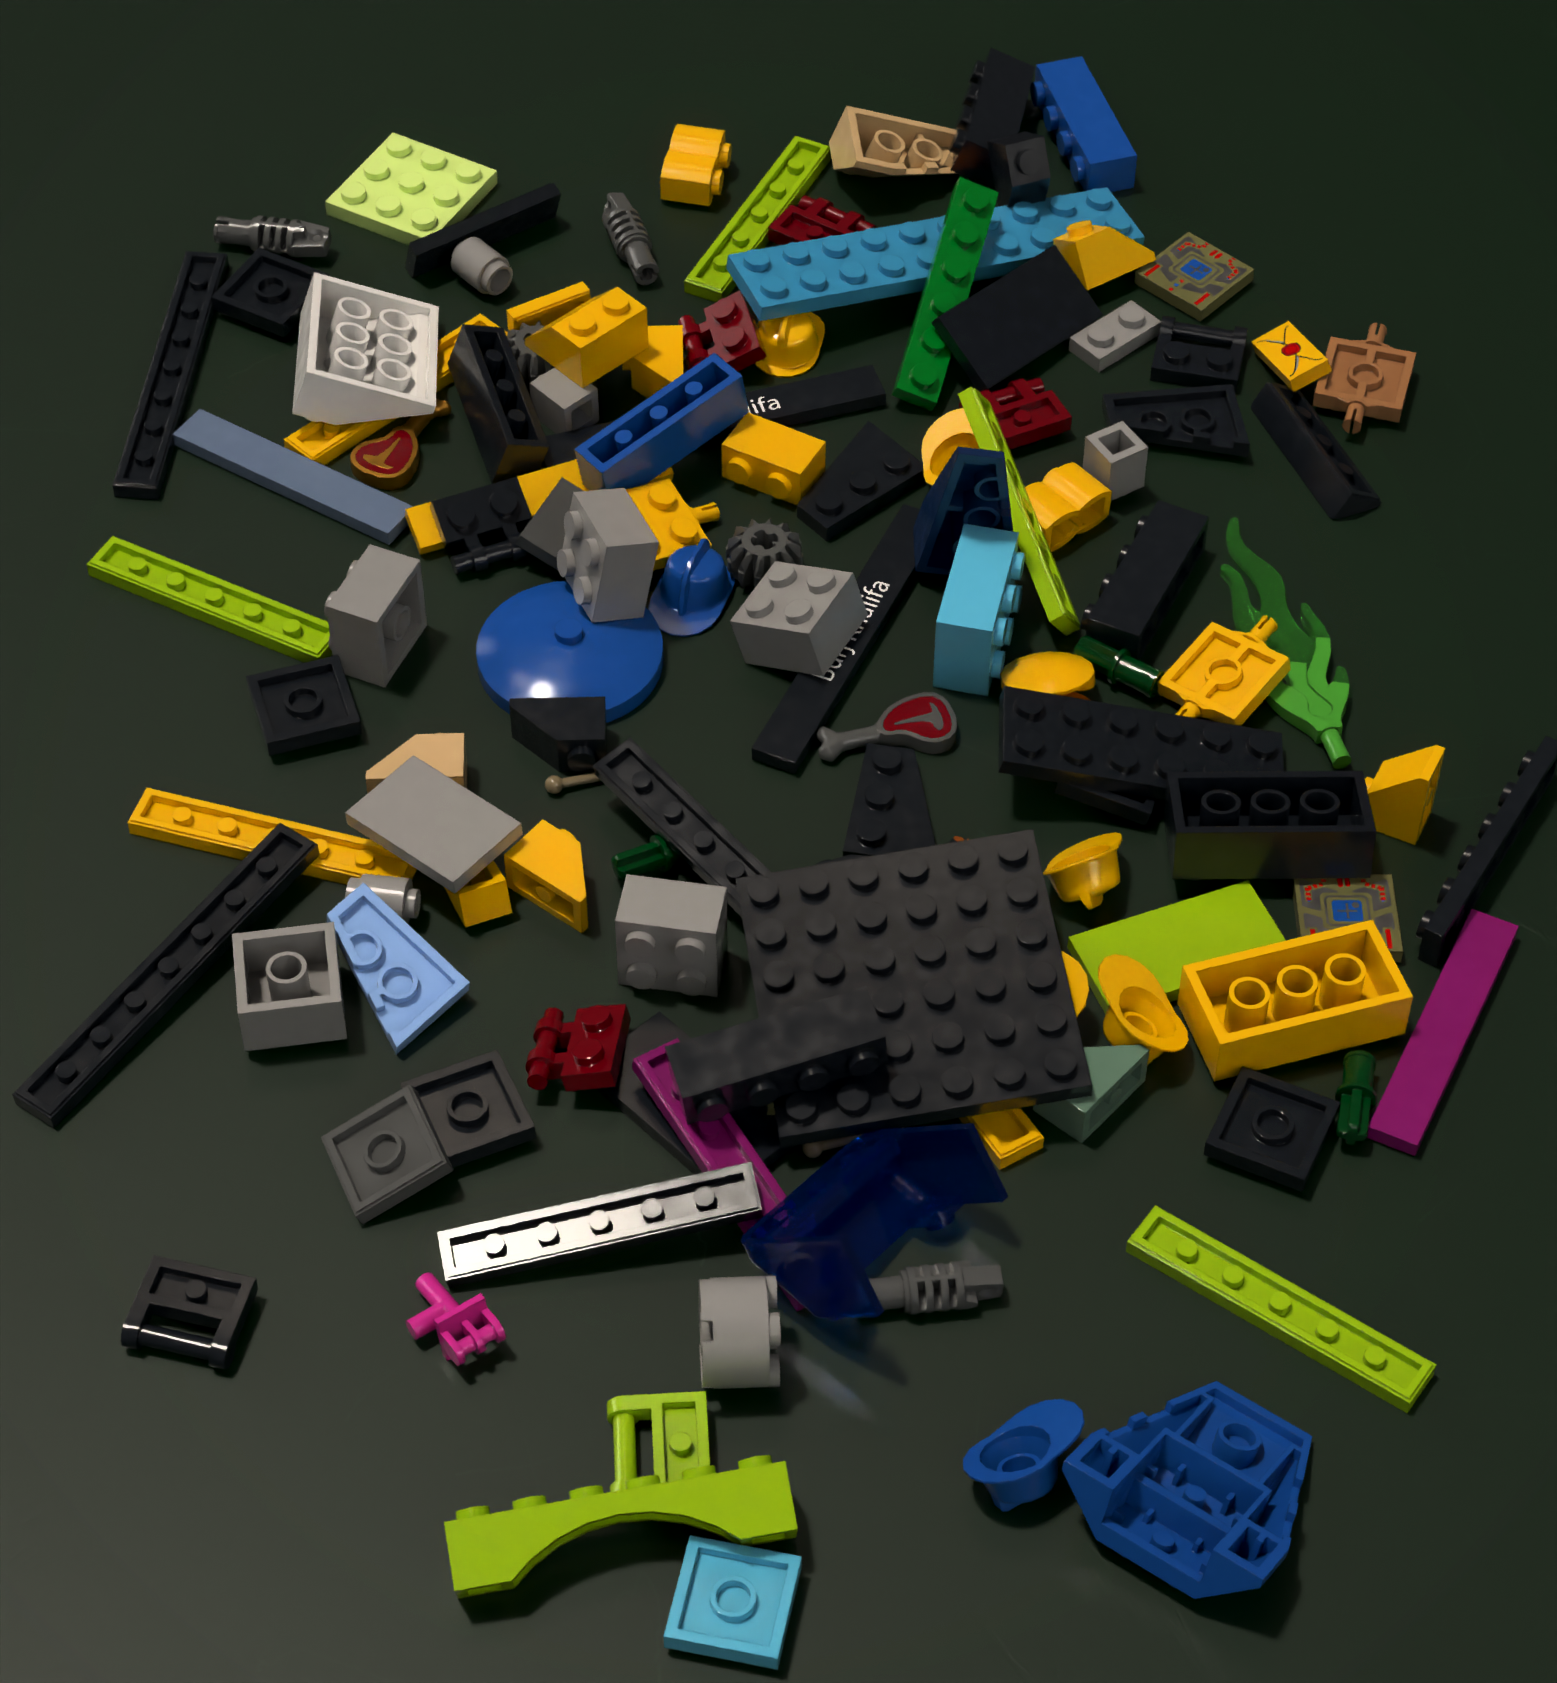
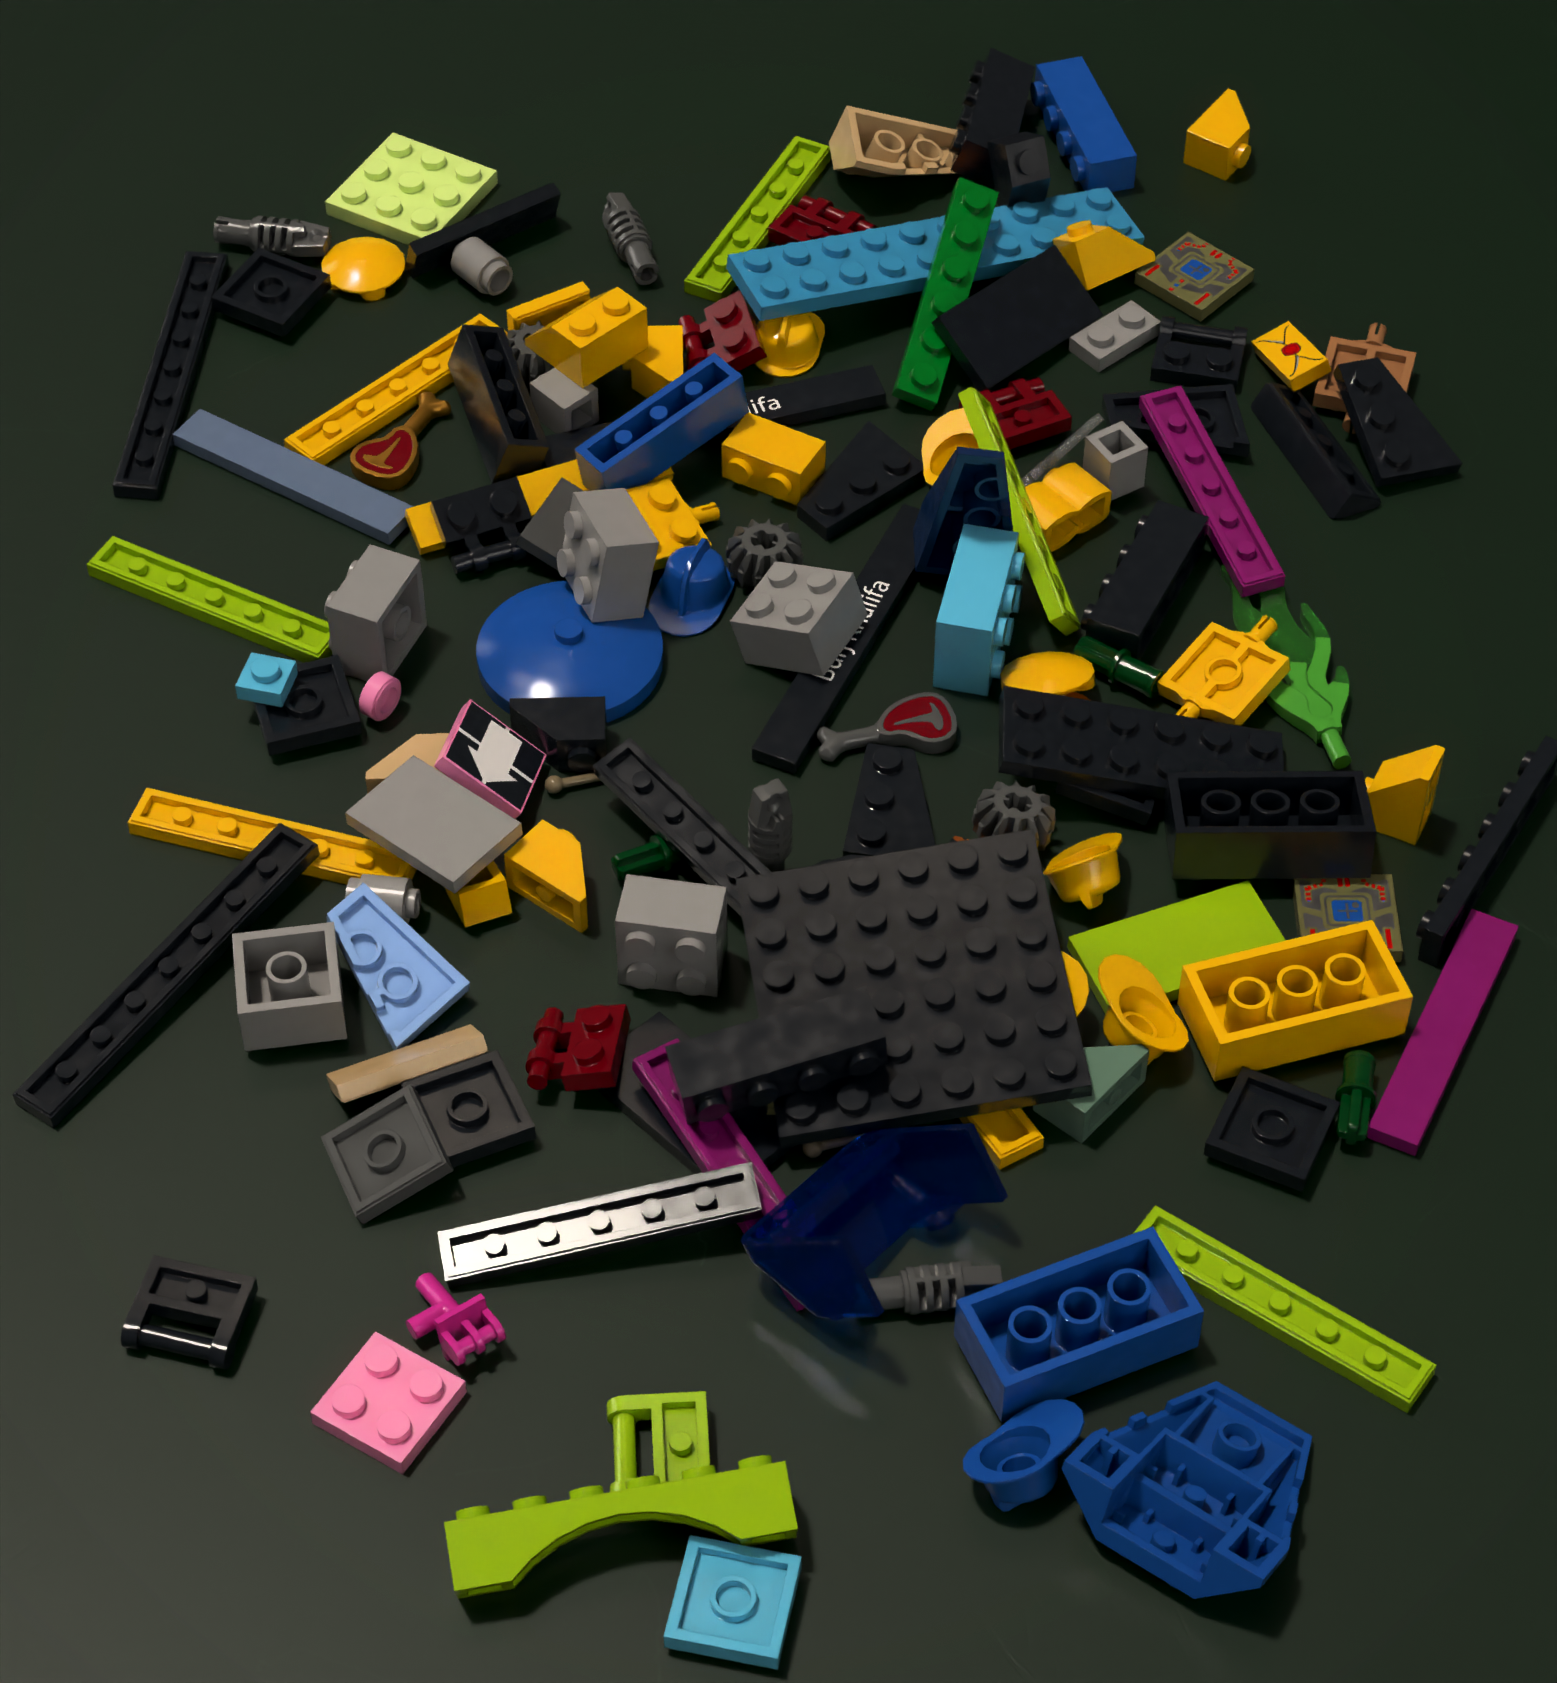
(266, 679): none -> medium azure plate
(364, 266): none -> yellow dish
(364, 354): white slope -> none
(380, 696): none -> bright pink tile
(388, 1402): none -> bright pink plate
(406, 1063): none -> tan tile
(490, 759): none -> tile
(694, 165): yellow brick -> none
(738, 1332): light grey brick -> none
(770, 825): none -> dark grey hinge
(1014, 810): none -> dark grey gear
(1062, 449): none -> clear piece
(1078, 1323): none -> blue brick
(1212, 491): none -> magenta tile
(1219, 138): none -> yellow slope
(1390, 426): none -> black wing

